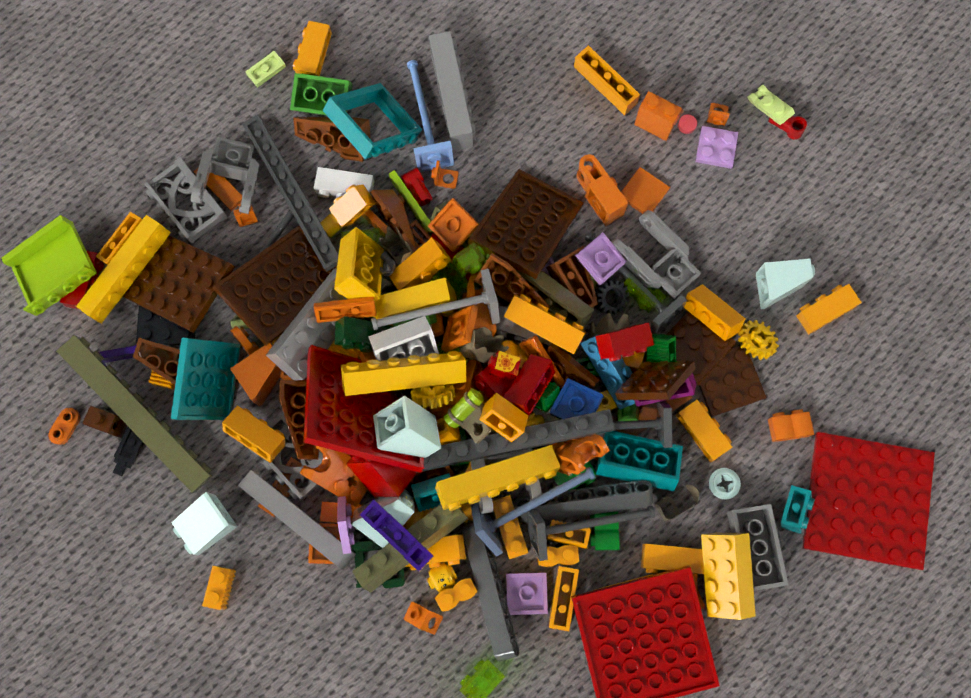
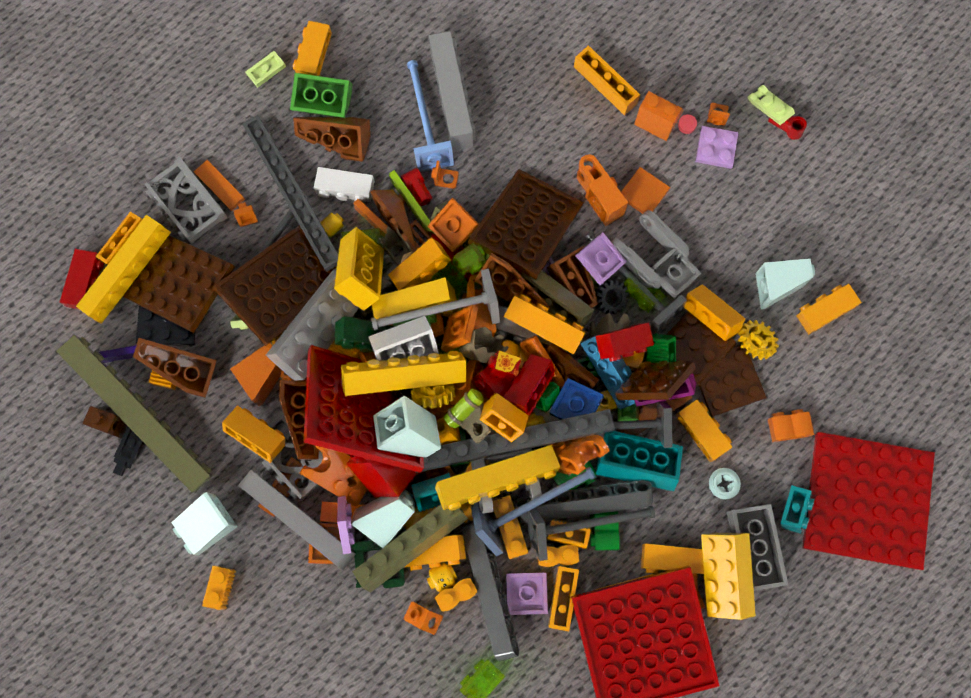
(50, 264): lime panel -> none
(65, 426): orange plate -> none
(204, 380): teal plate -> none
(228, 160): light grey plate -> none
(241, 336): orange plate -> none
(336, 111): teal window -> none
(352, 205): brick -> none
(352, 308): orange tile -> none
(389, 265): dark grey arm -> none
(396, 535): dark purple slope -> none
(695, 495): dark tan piece -> none

